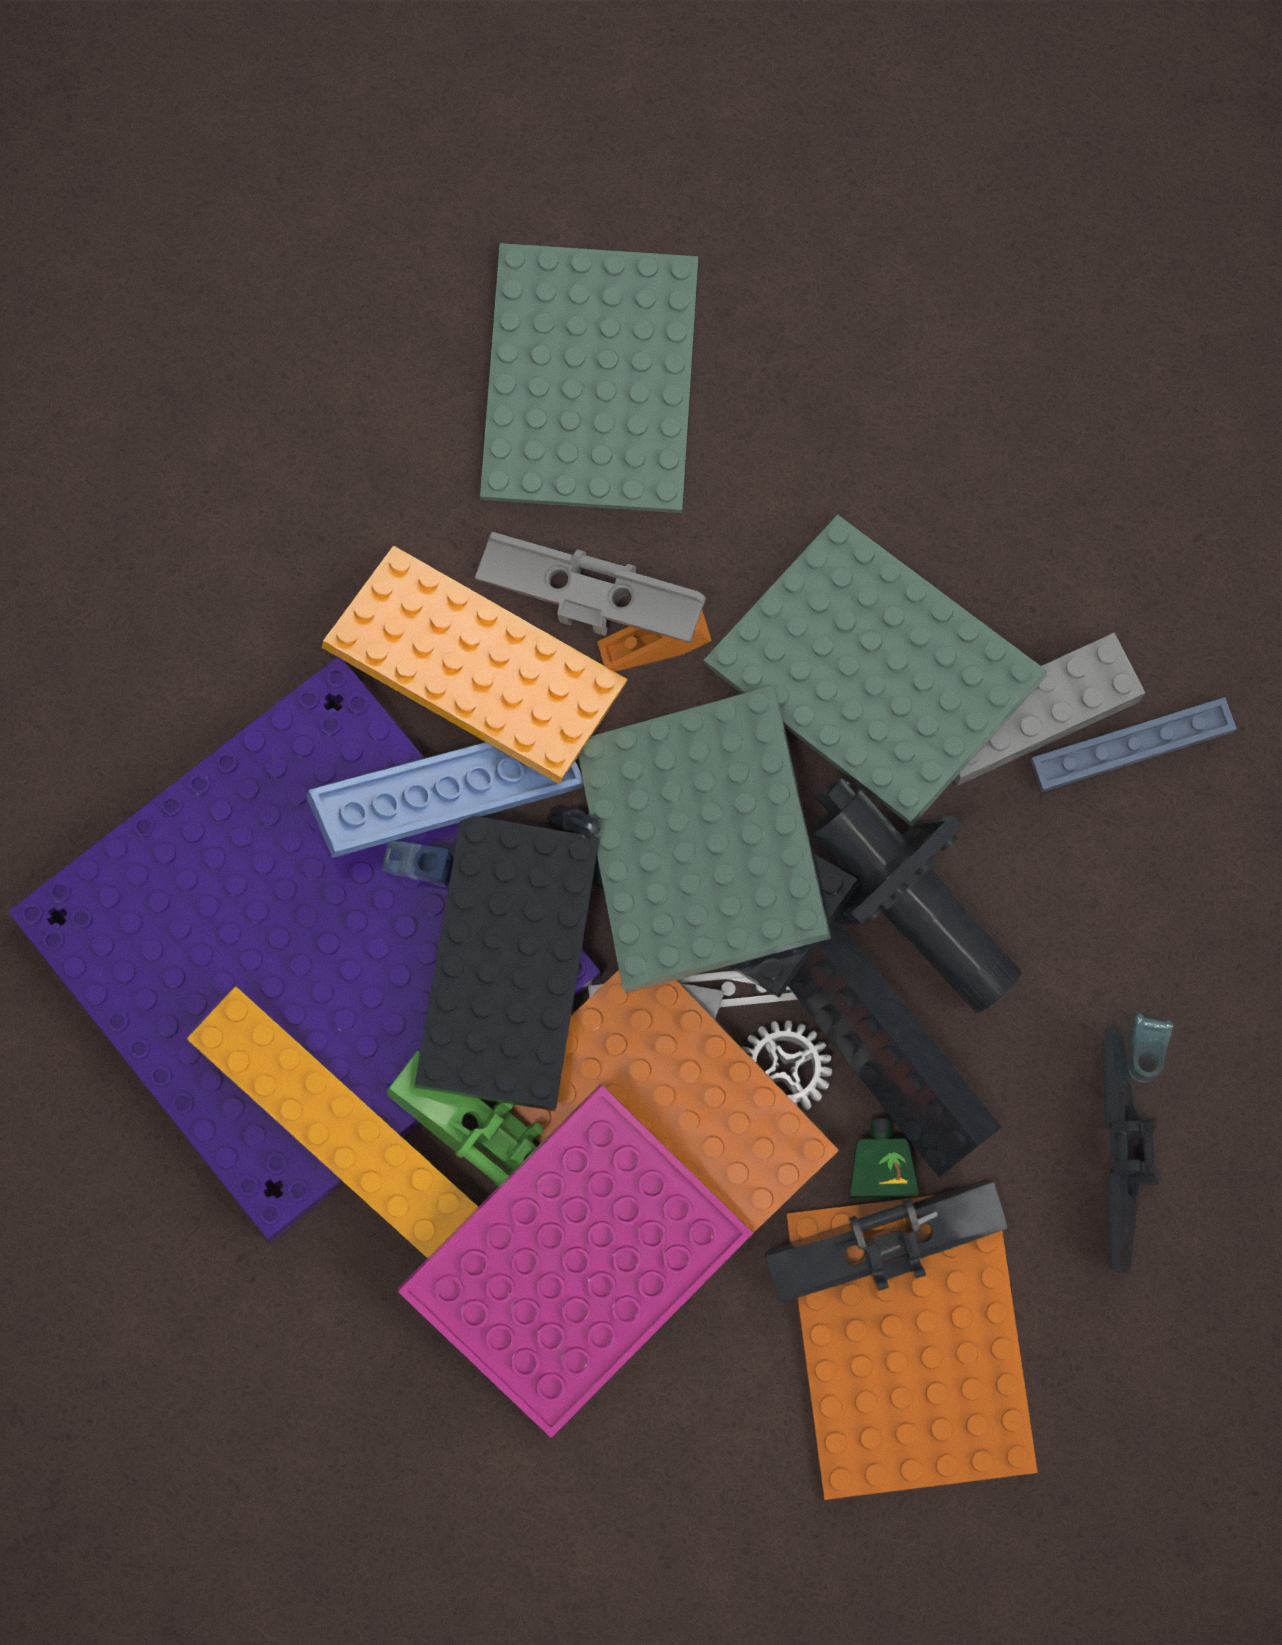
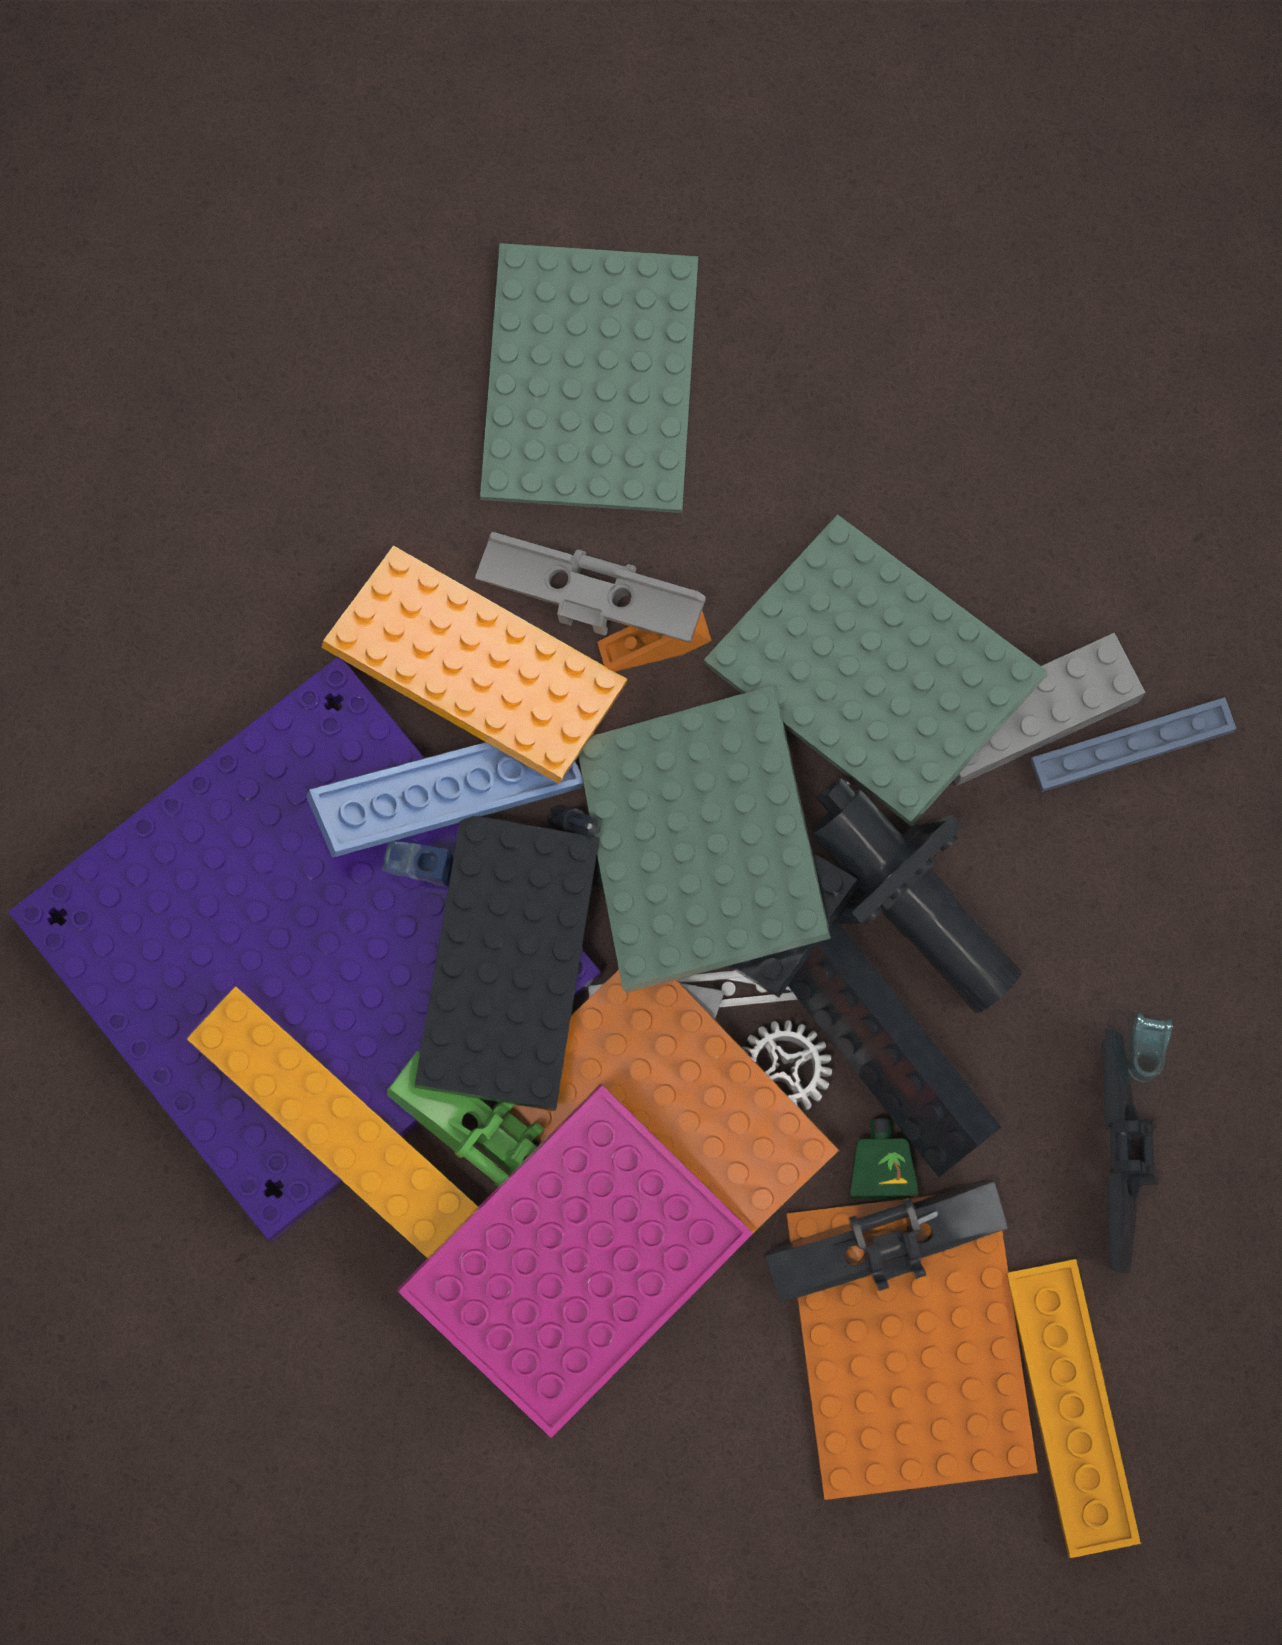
(1072, 1409): none -> light orange plate

